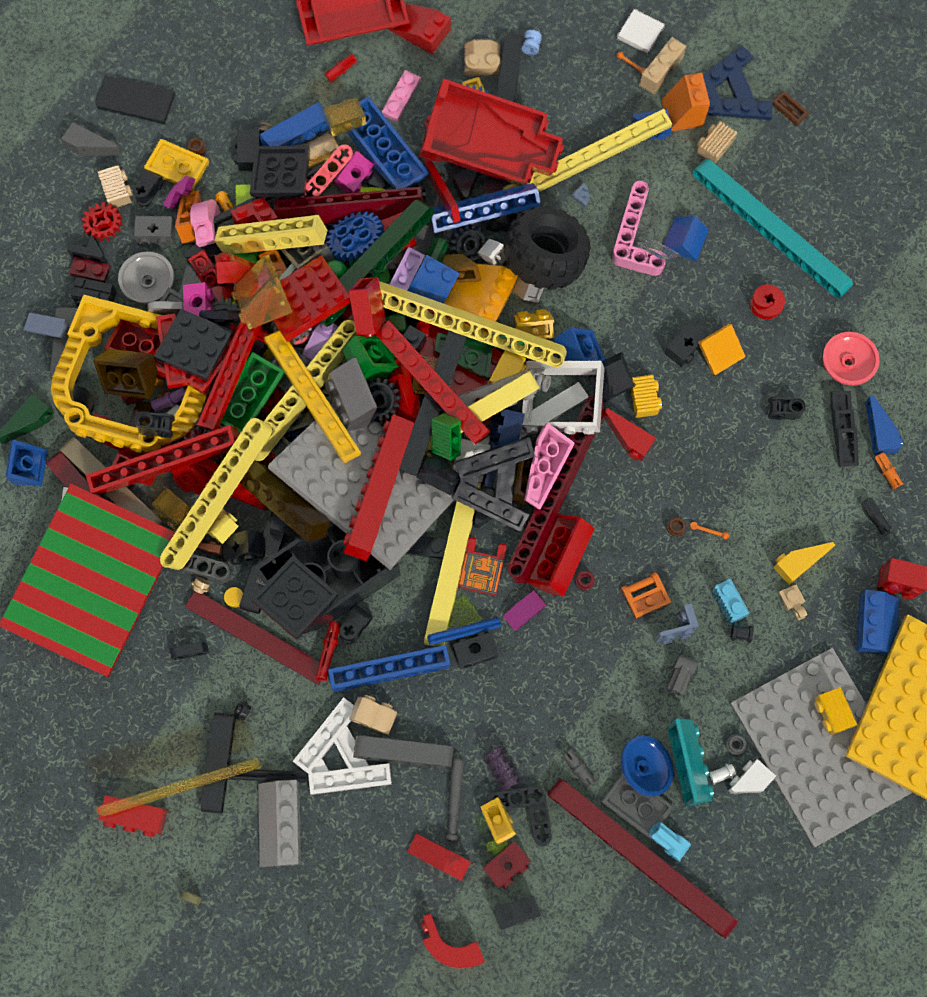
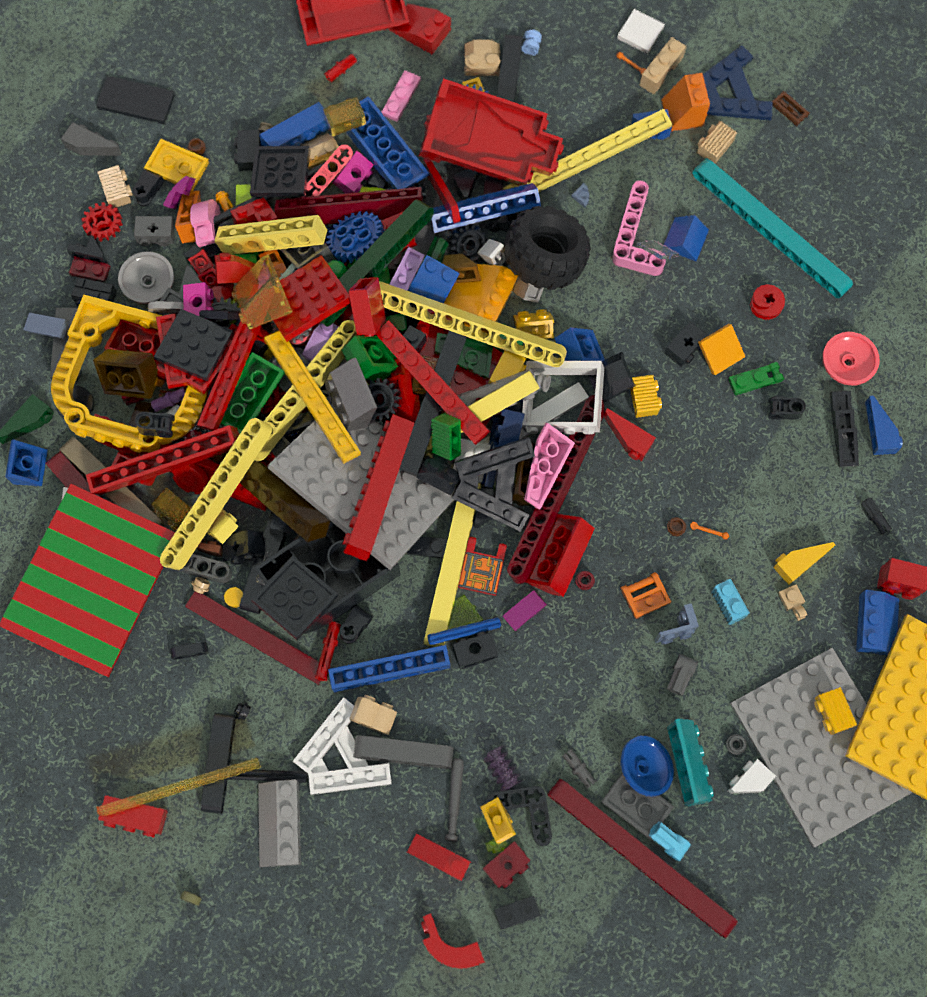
(722, 773): white pin -> none
(741, 633): black bush -> none
(755, 379): none -> green plate
(888, 470): orange axle -> none

